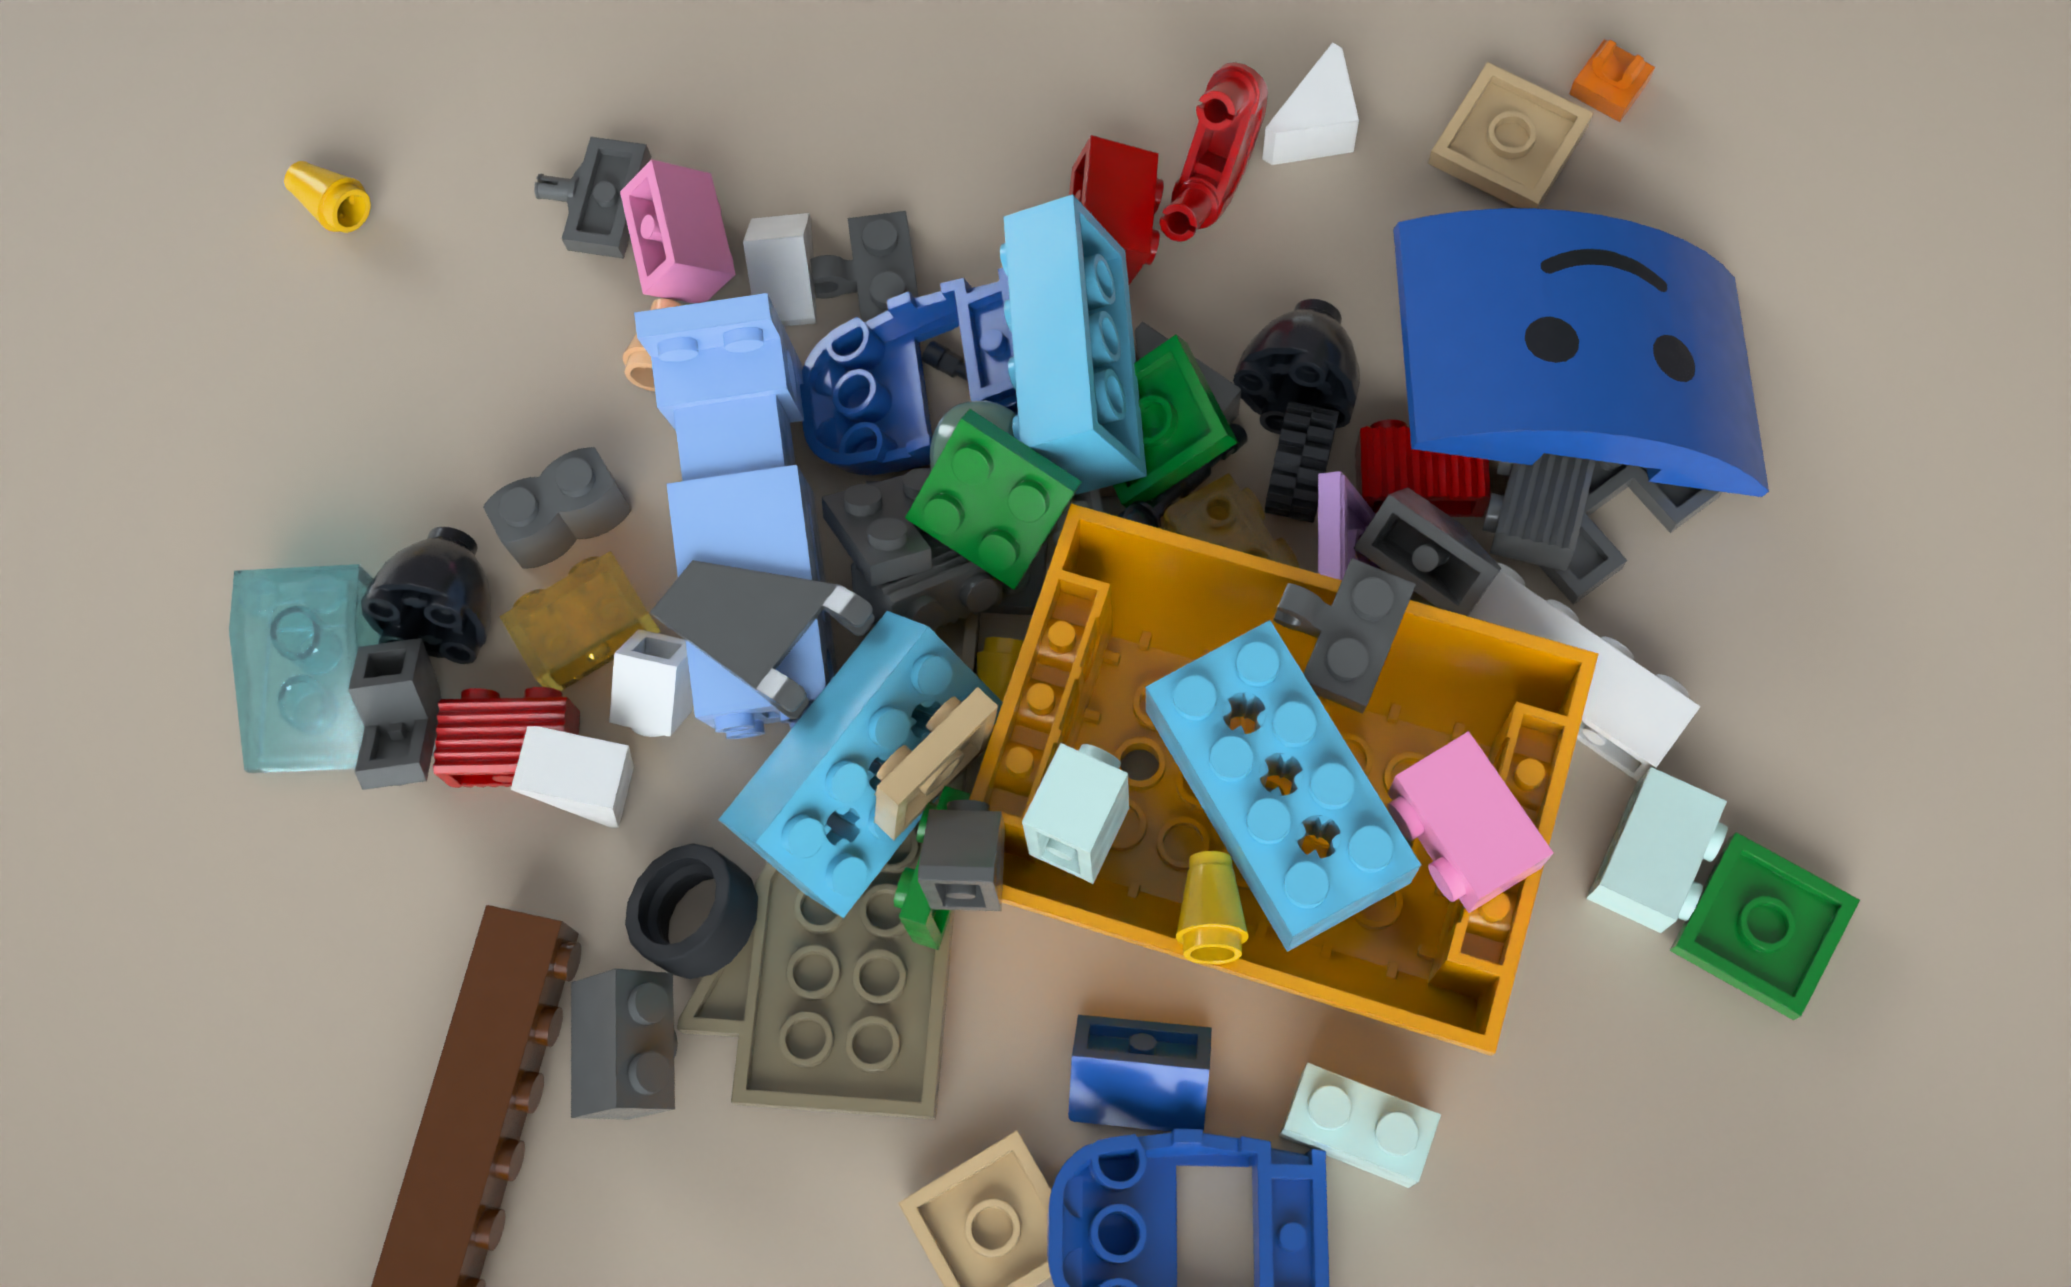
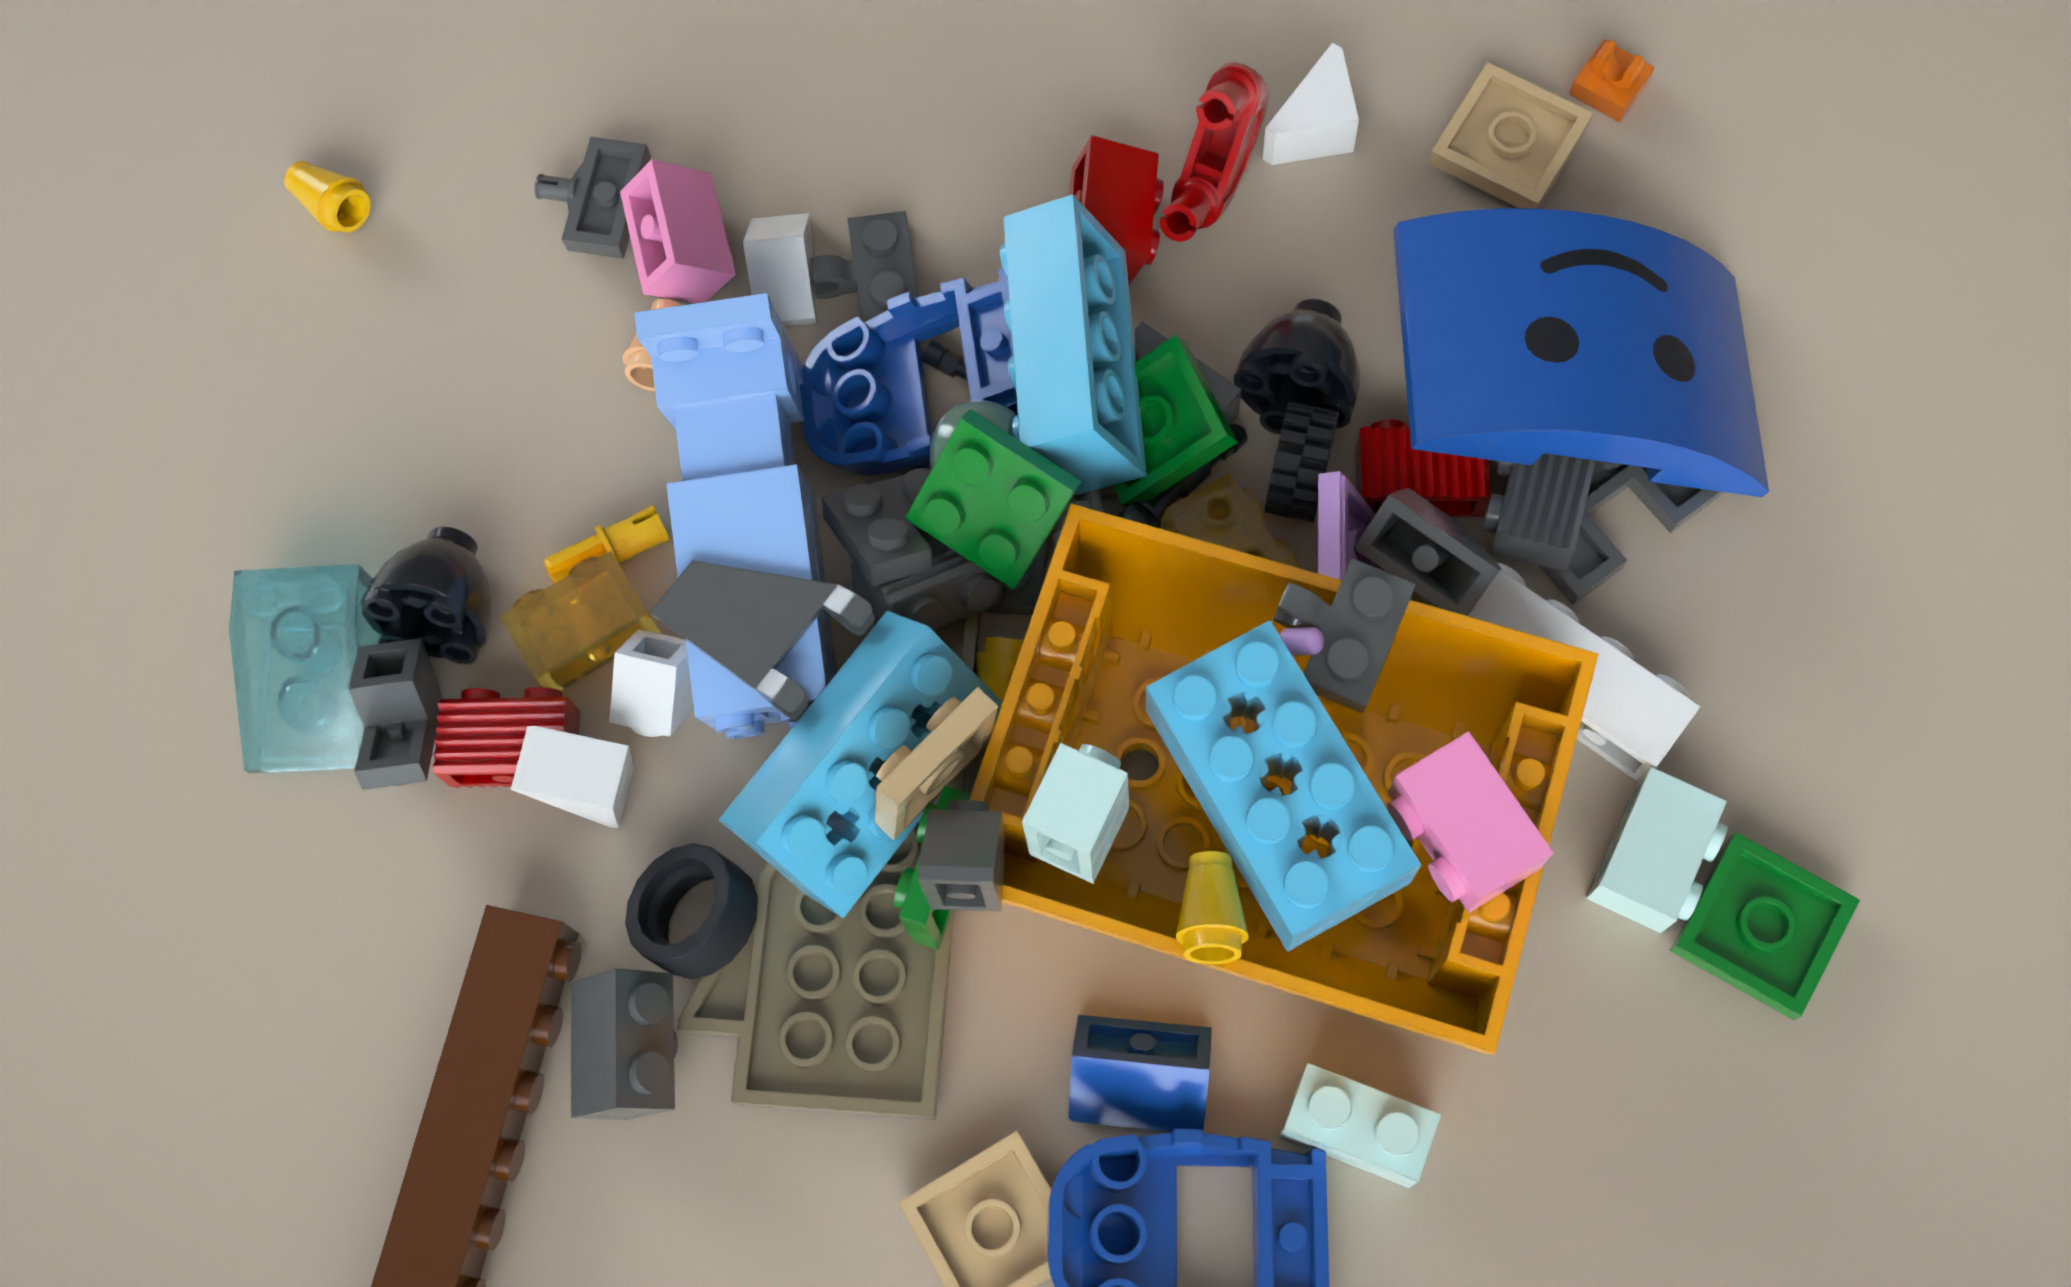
(548, 513): dark grey brick -> none
(623, 539): none -> yellow axle
(1303, 640): none -> lavender piece

